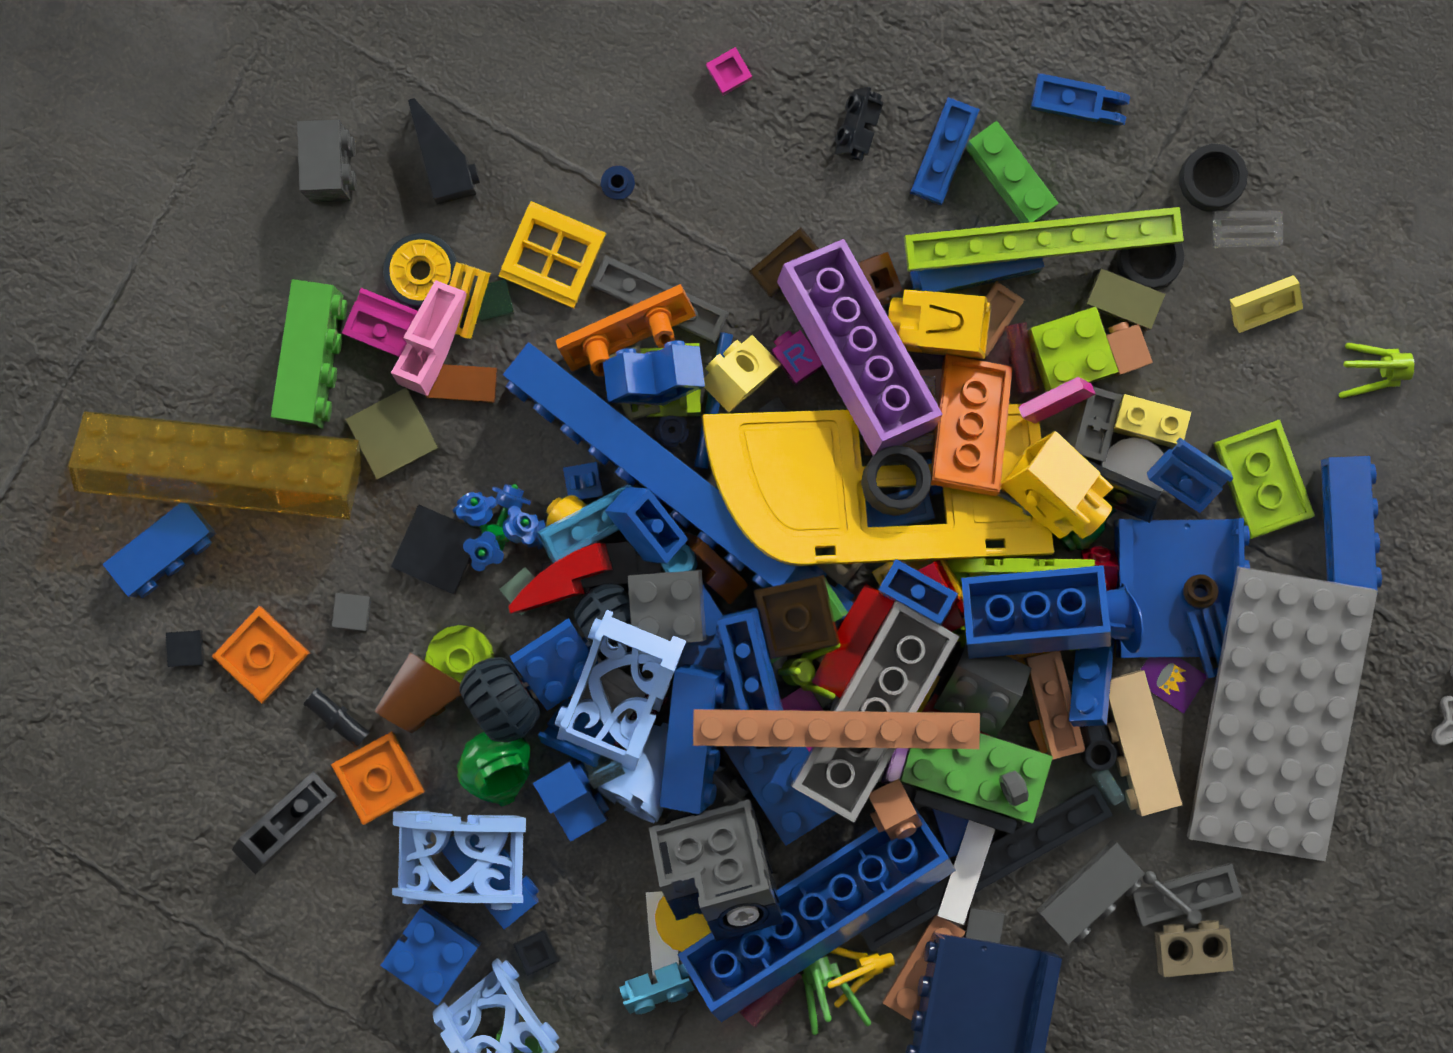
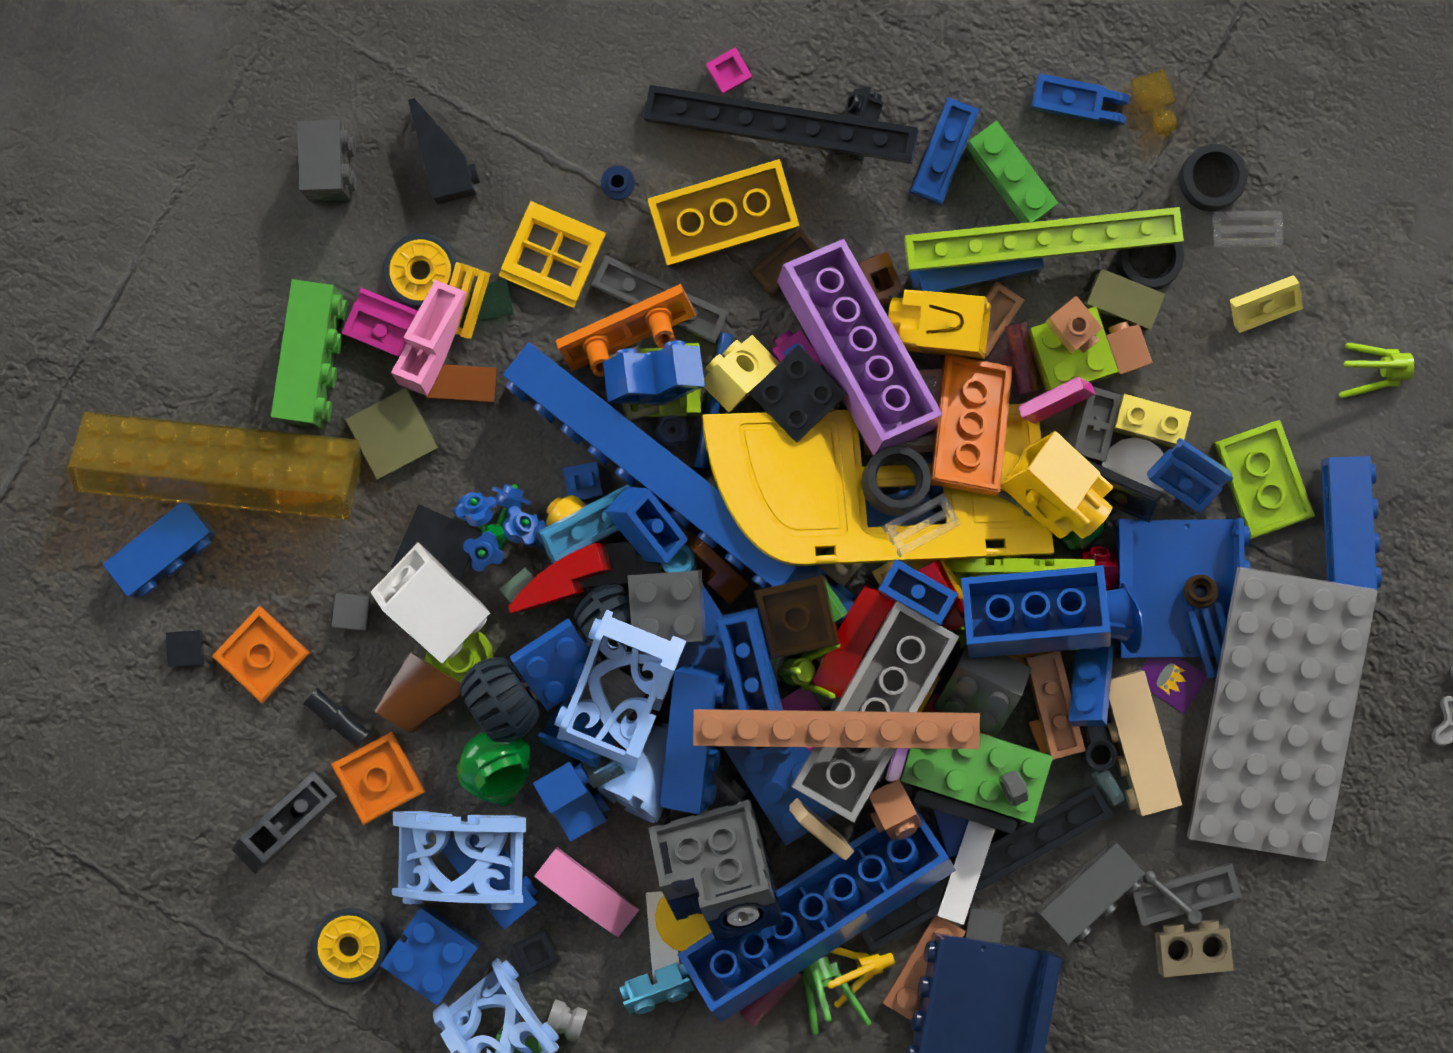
(327, 952): none -> yellow wheel
(430, 603): none -> white slope
(566, 1020): none -> light grey wheel
(586, 892): none -> bright pink slope
(723, 212): none -> yellow brick
(781, 124): none -> black plate
(798, 393): none -> black hinge
(820, 829): none -> tan tile
(896, 539): none -> clear tile
(1075, 326): none -> nougat brick
(1154, 93): none -> clear yellow plate

